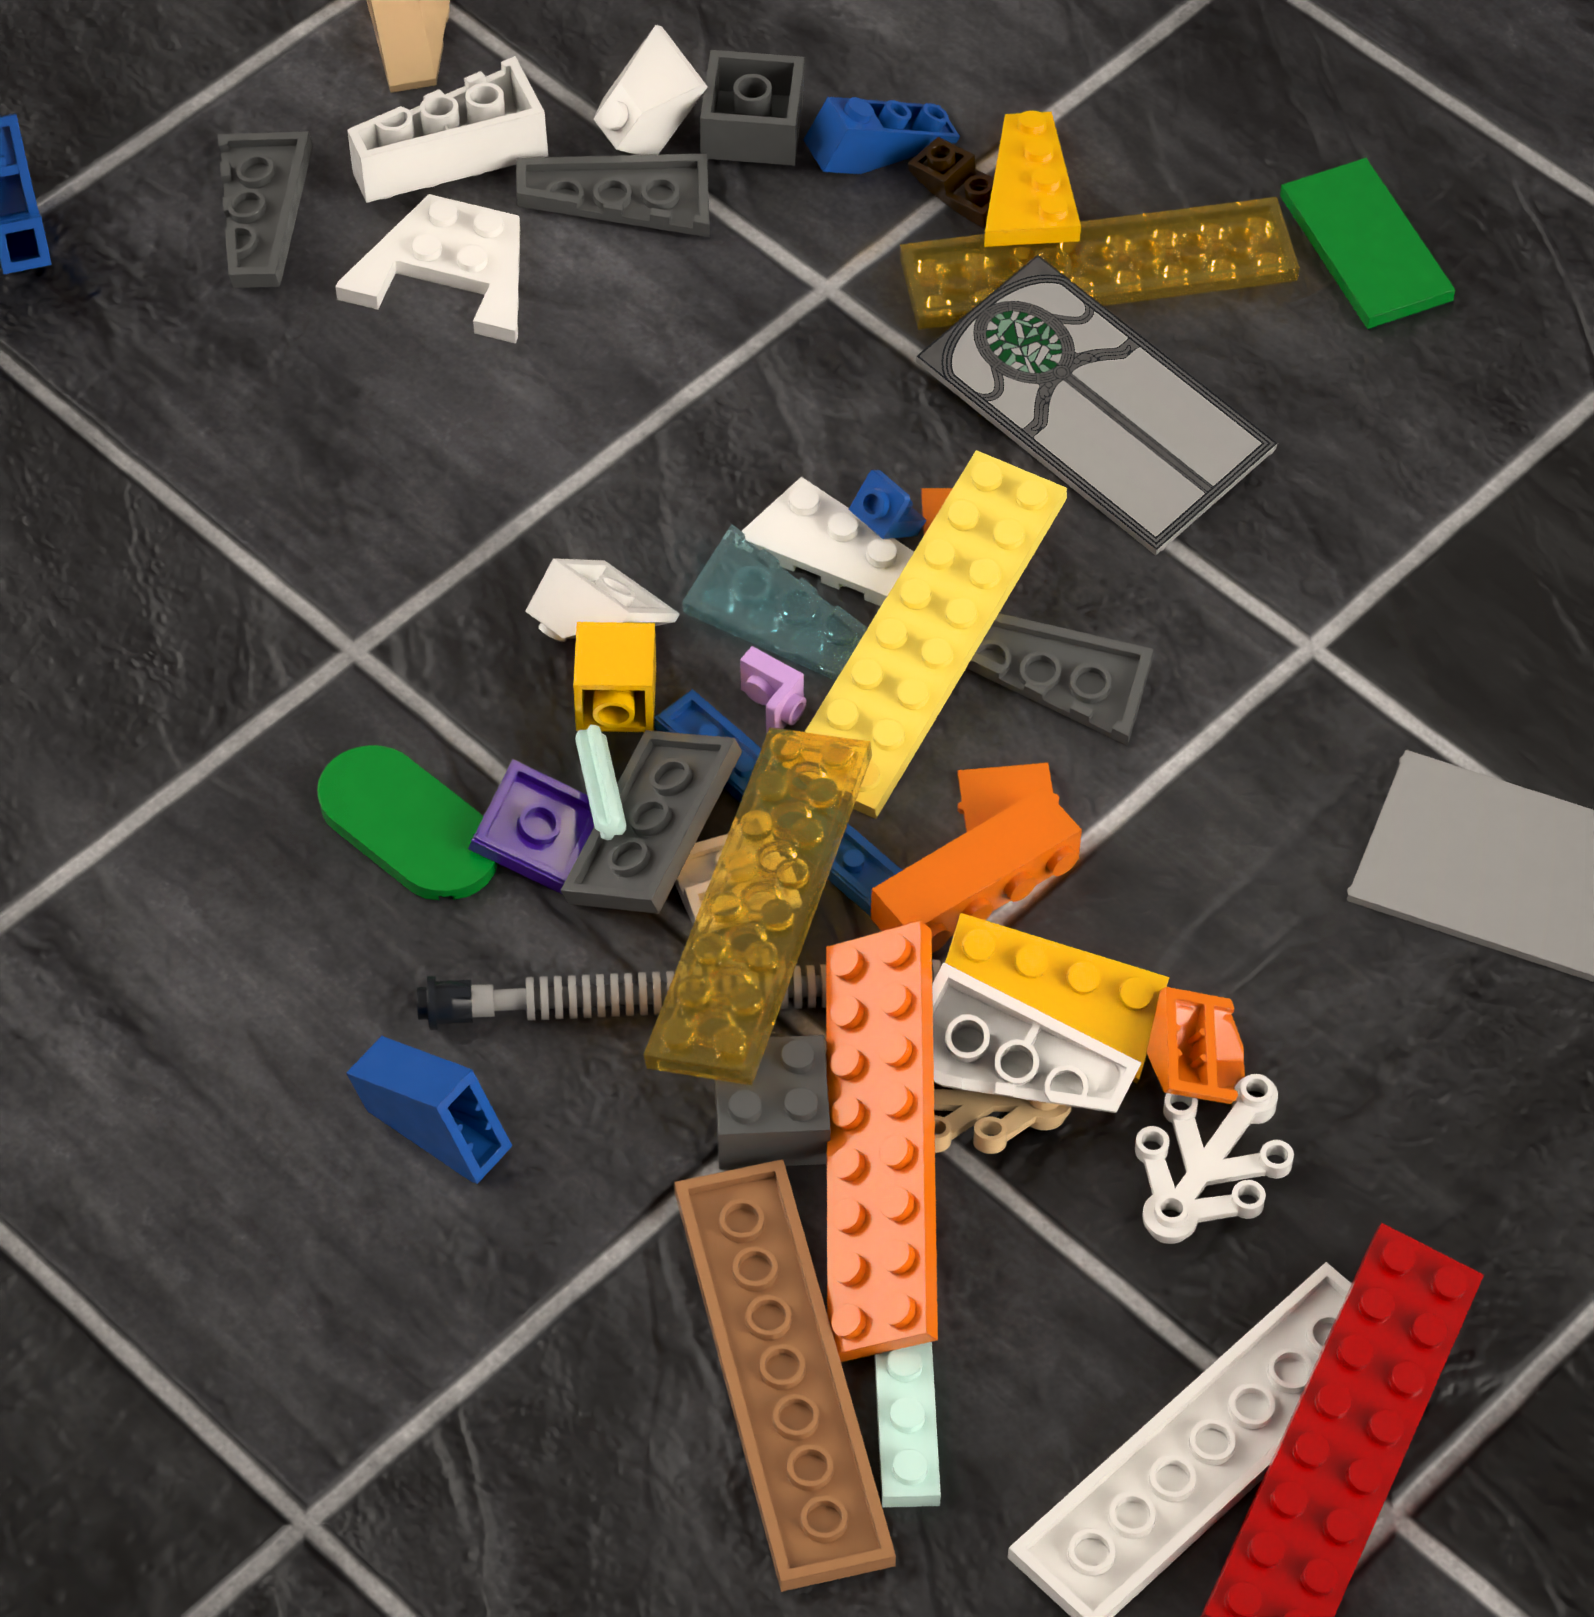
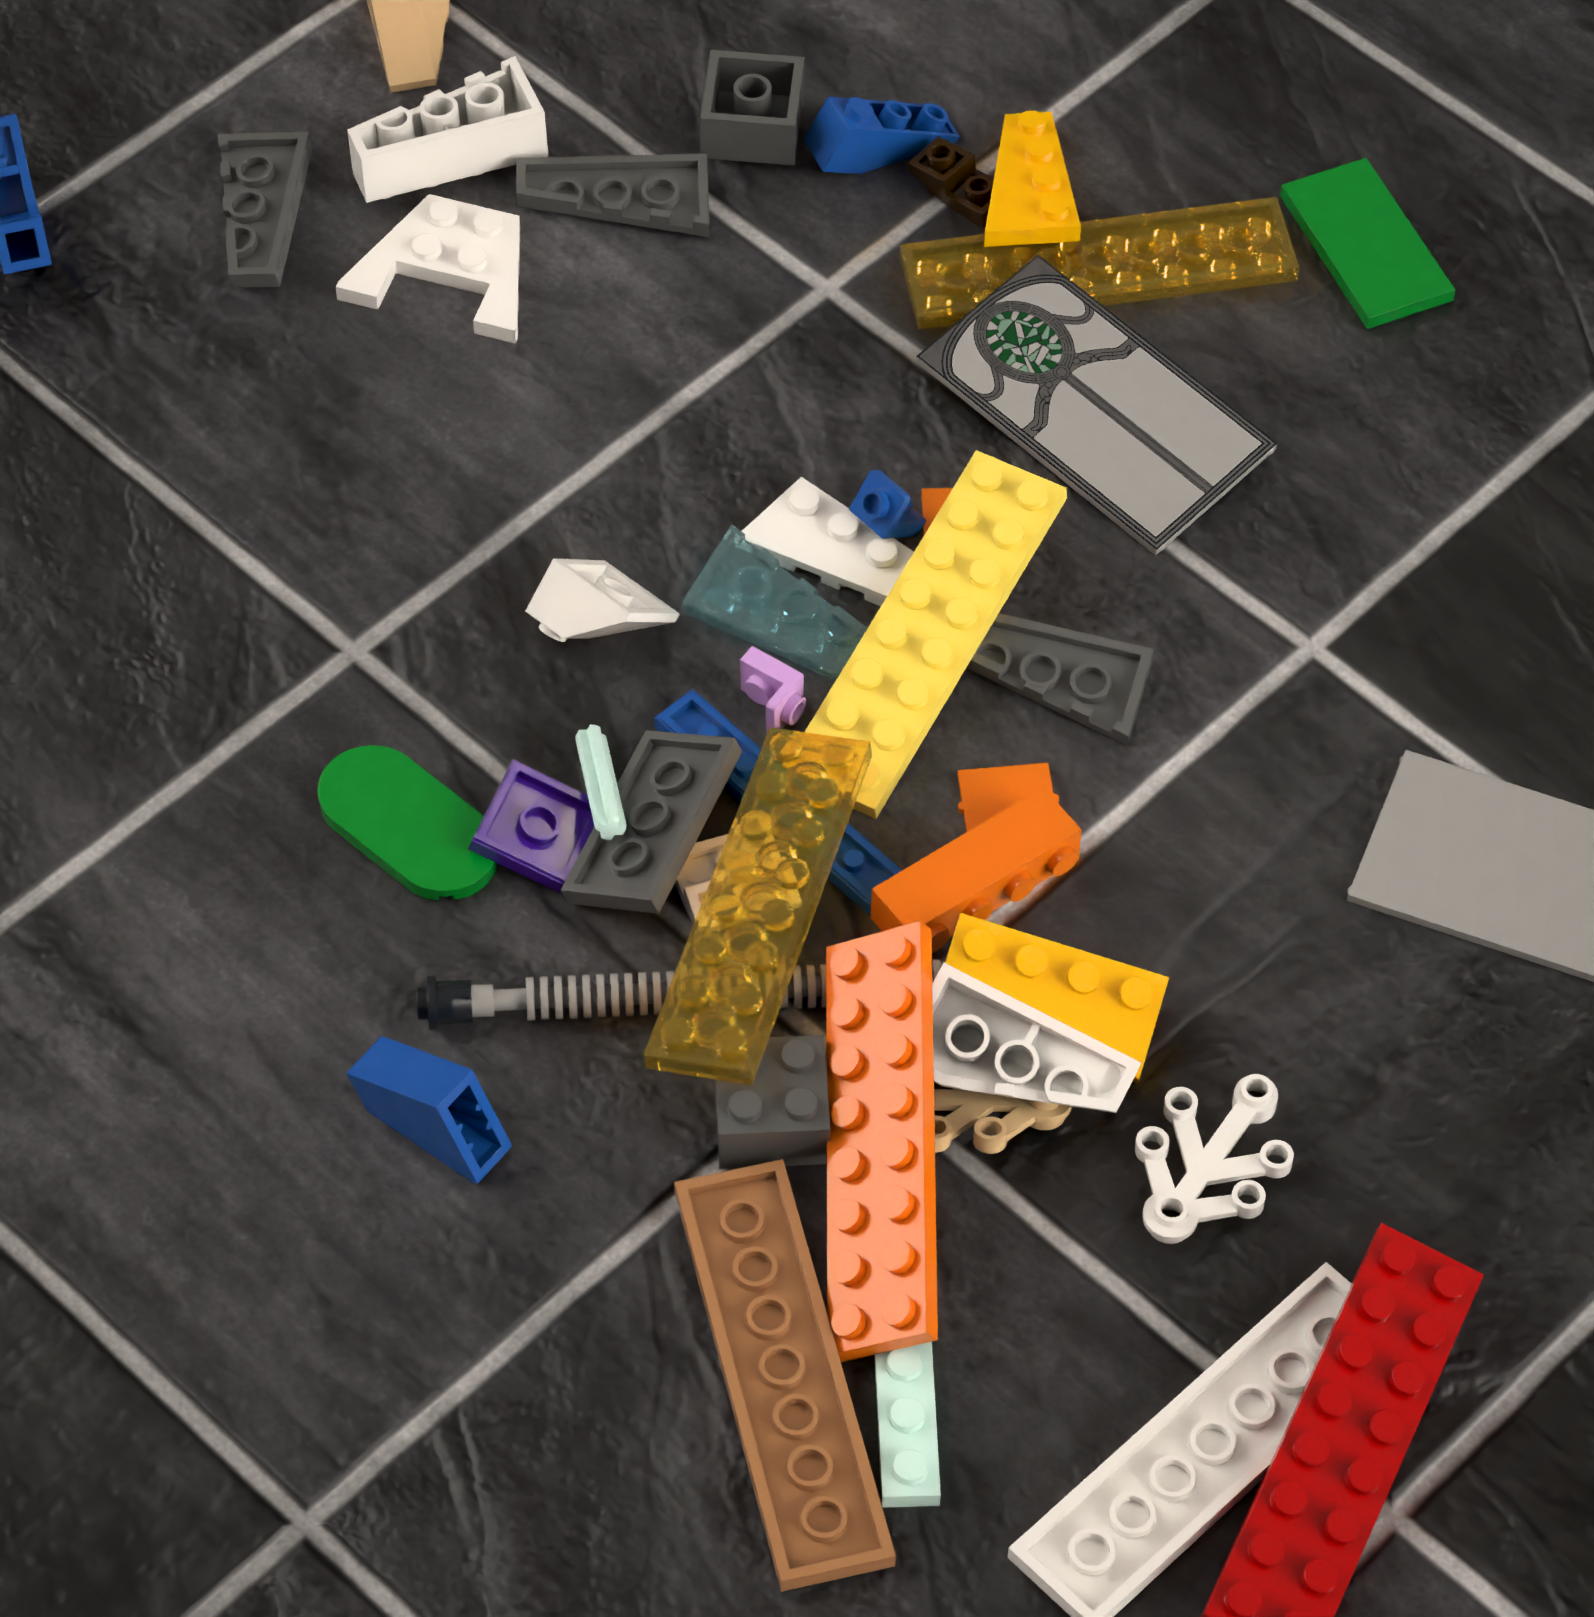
(615, 676): yellow head -> none
(650, 97): white slope -> none
(1196, 1046): orange slope -> none

